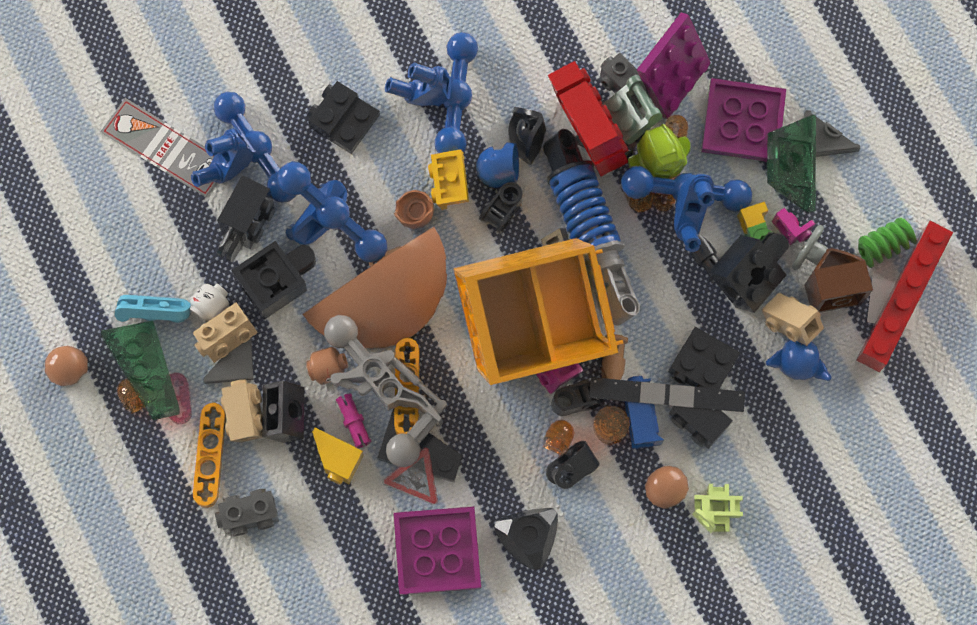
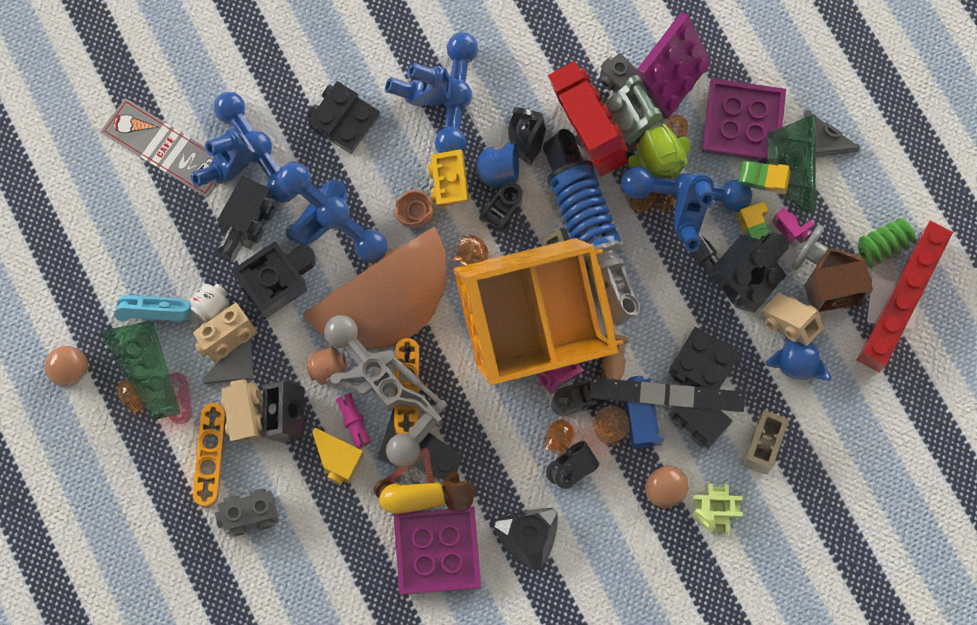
(415, 497): none -> piece
(471, 250): none -> clear orange piece
(765, 176): none -> leg
(765, 442): none -> dark tan brick

